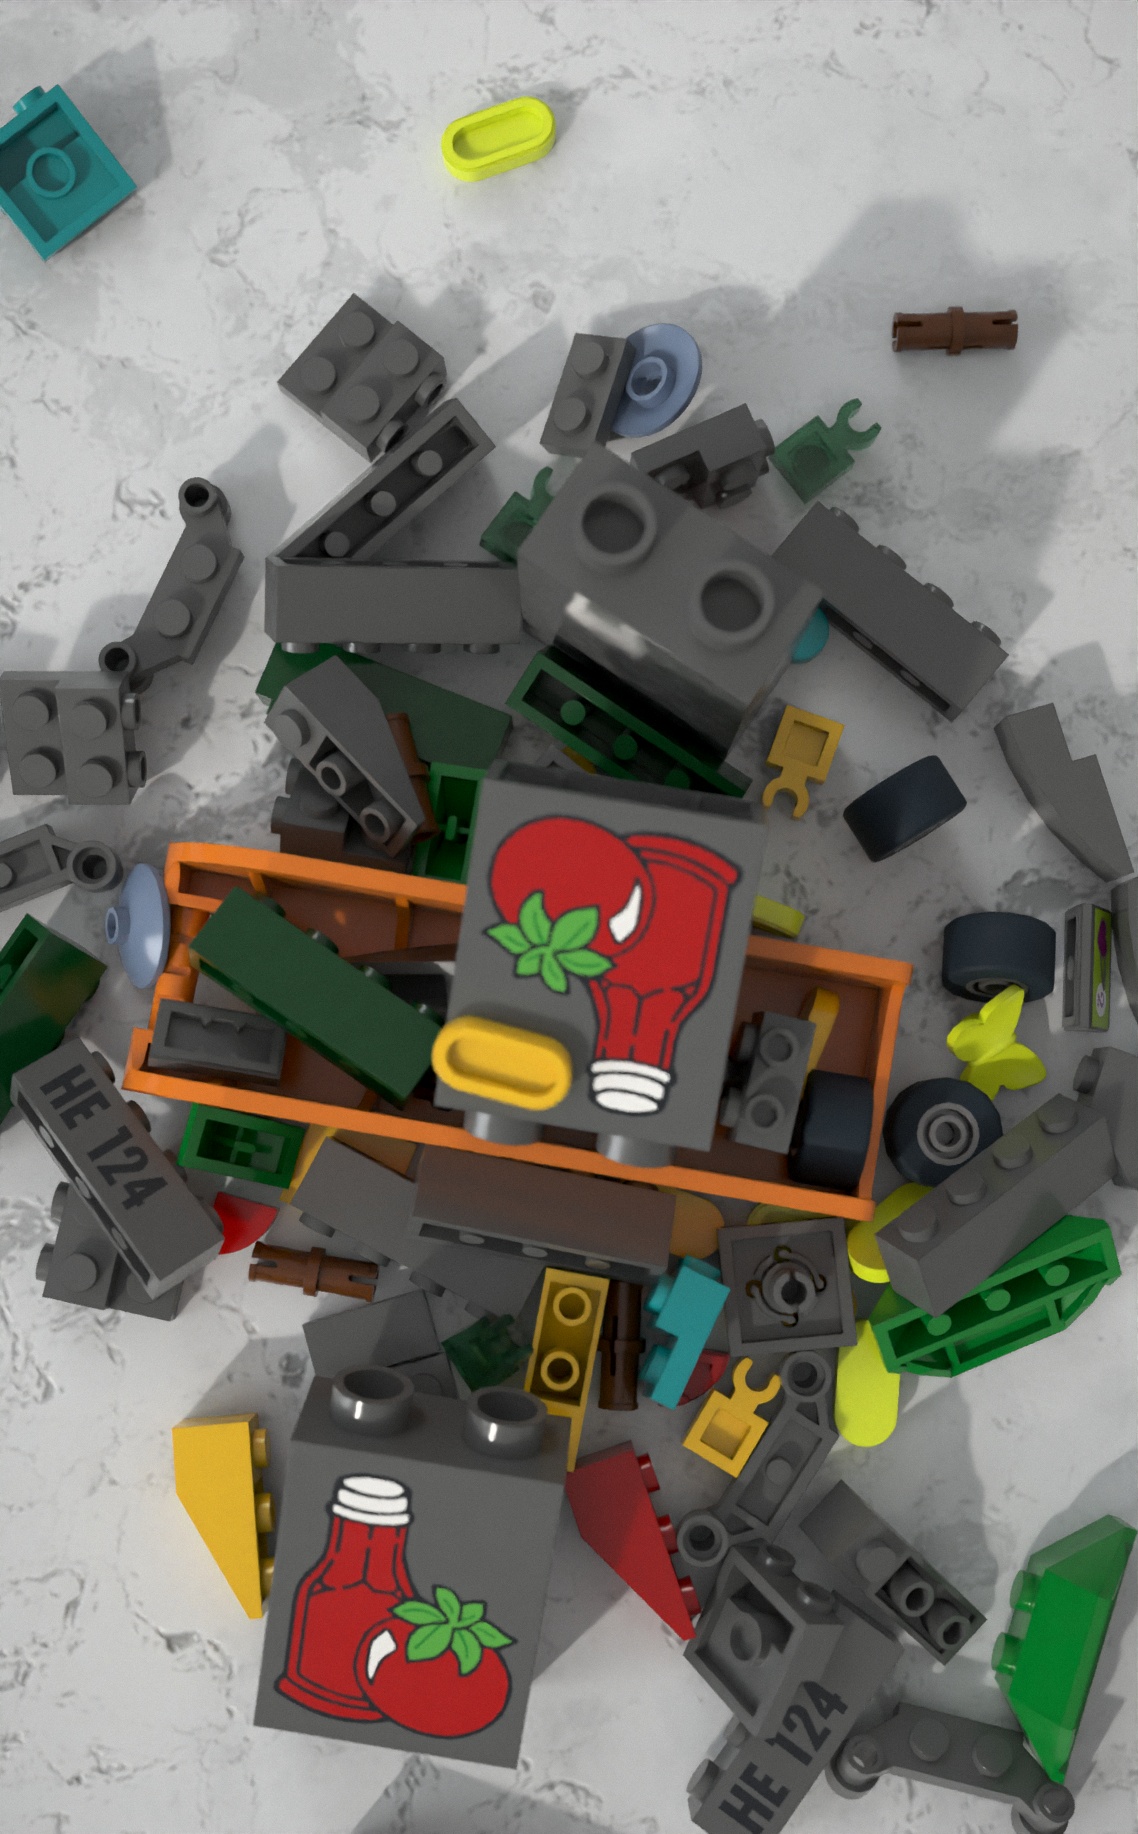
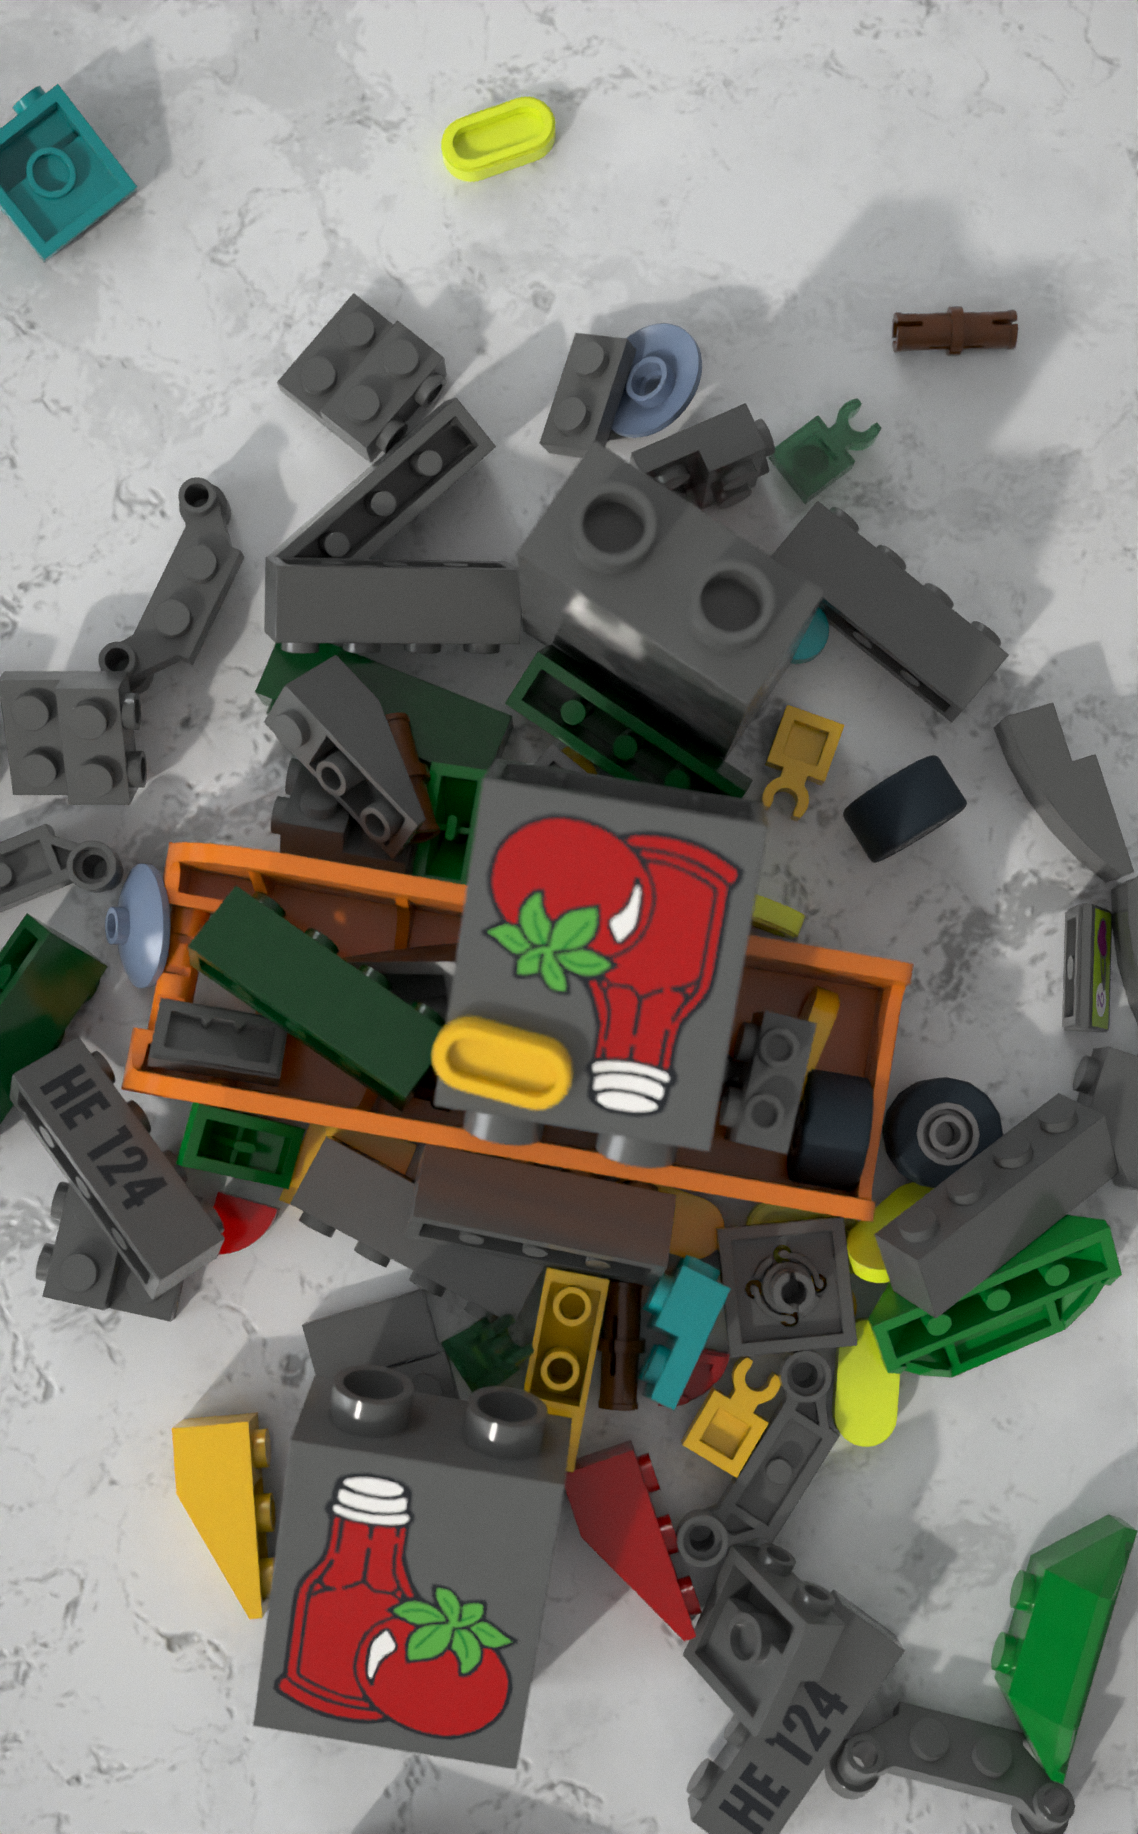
(314, 1271): reddish brown pin -> none
(517, 520): clear green plate -> none
(891, 1572): dark grey slope -> none
(991, 1047): neon yellow animal -> none
(995, 951): black wheel -> none

